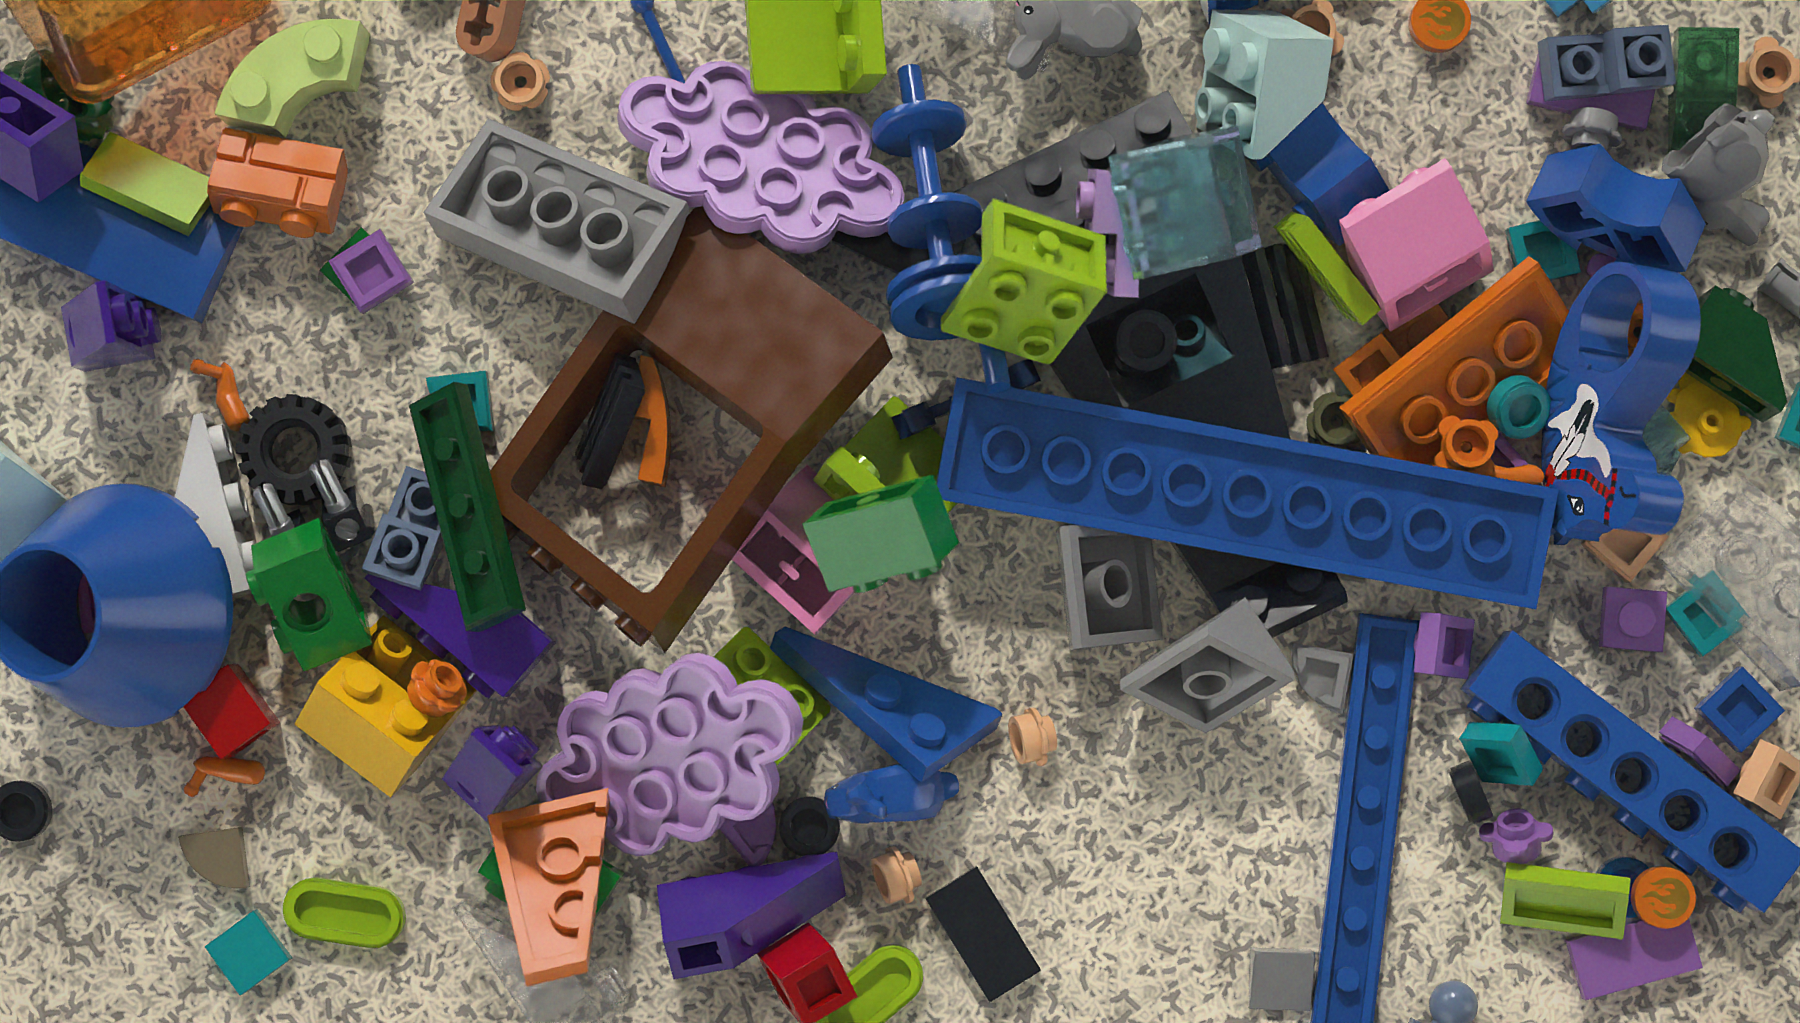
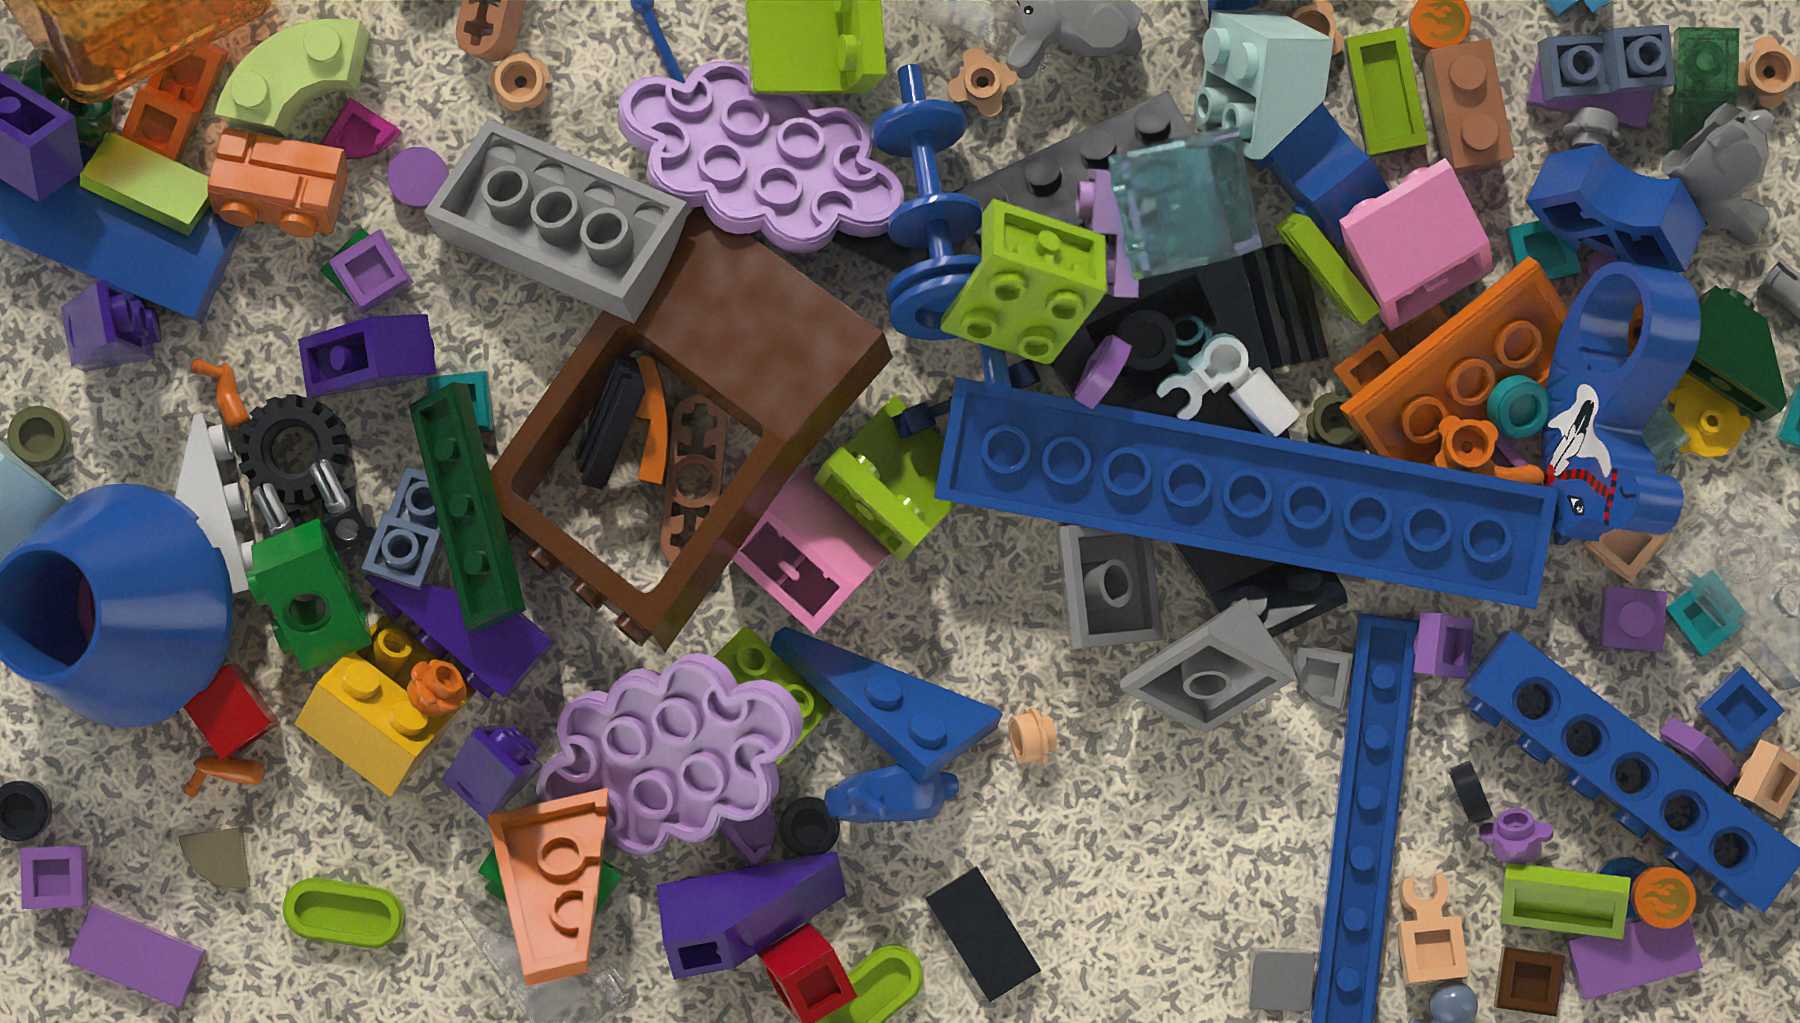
(39, 436): none -> olive tile
(54, 877): none -> medium lavender plate
(136, 955): none -> medium lavender tile
(173, 102): none -> orange slope
(248, 952): teal tile -> none
(360, 131): none -> dark pink tile
(367, 354): none -> dark purple slope
(416, 176): none -> medium lavender tile
(684, 434): none -> nougat beam
(881, 535): green brick -> none
(896, 875): light nougat plate -> none
(966, 88): none -> light nougat plate
(1102, 370): none -> medium lavender tile
(1225, 361): none -> white bar
(1386, 92): none -> lime tile
(1430, 944): none -> light nougat plate
(1467, 107): none -> nougat brick
(1501, 753): teal tile -> none
(1529, 981): none -> reddish brown tile

